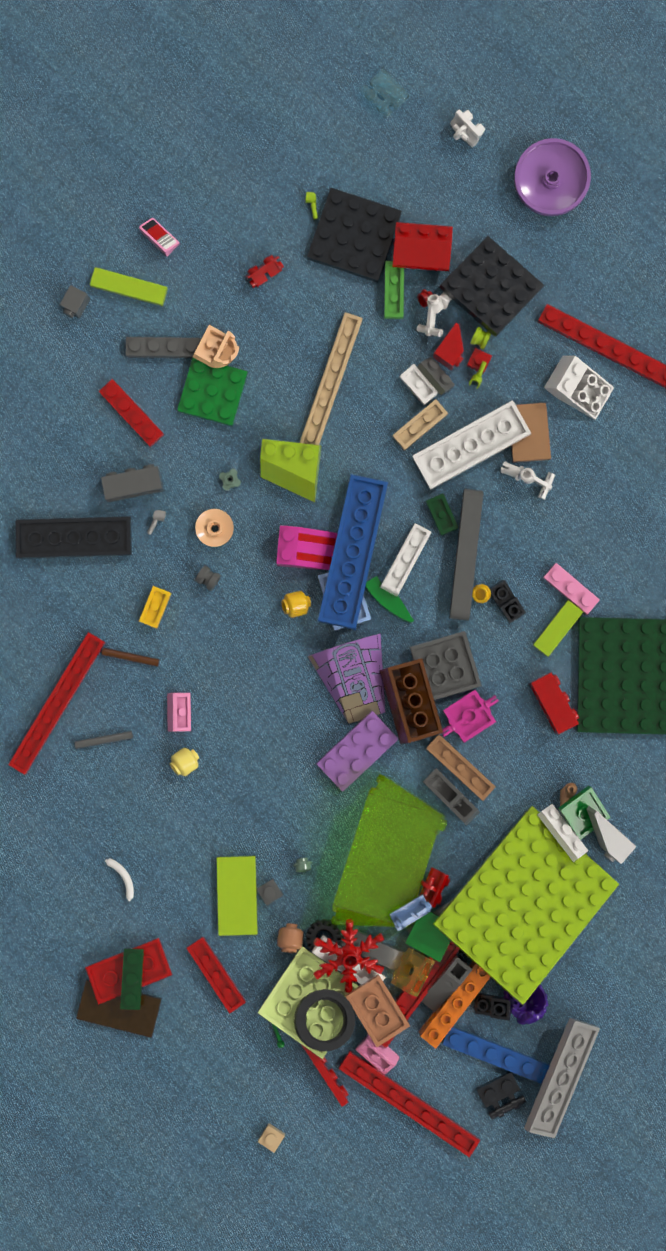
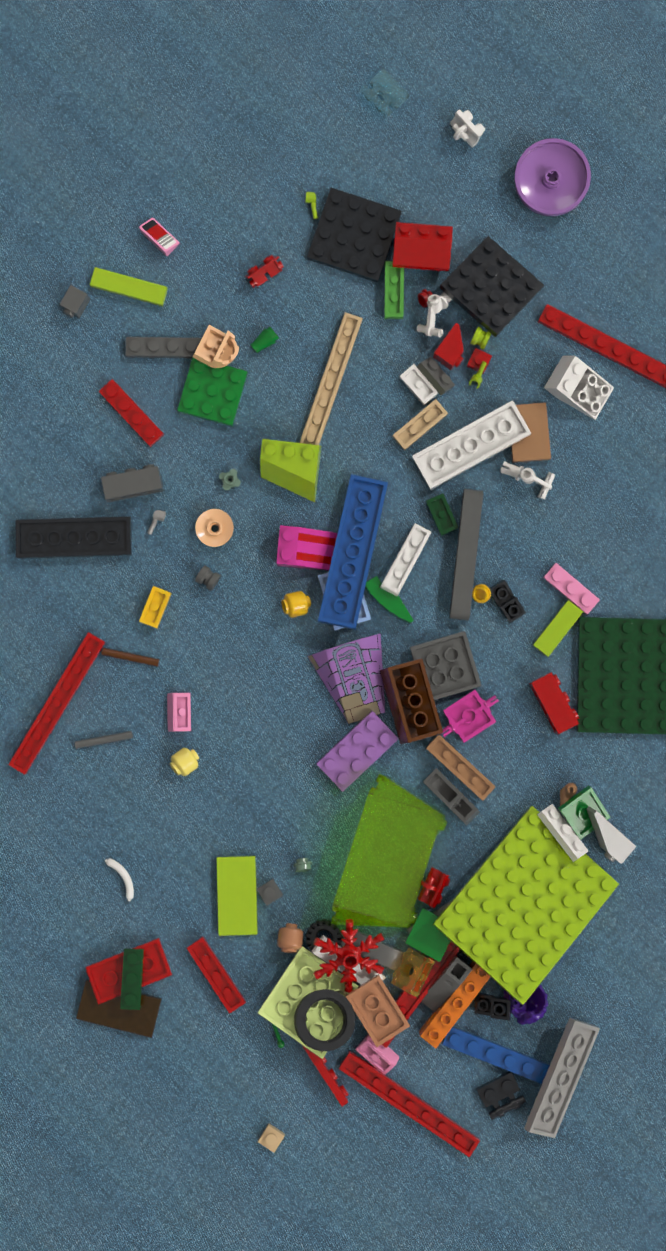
(265, 339): none -> green cone
(410, 912): medium blue hinge -> none

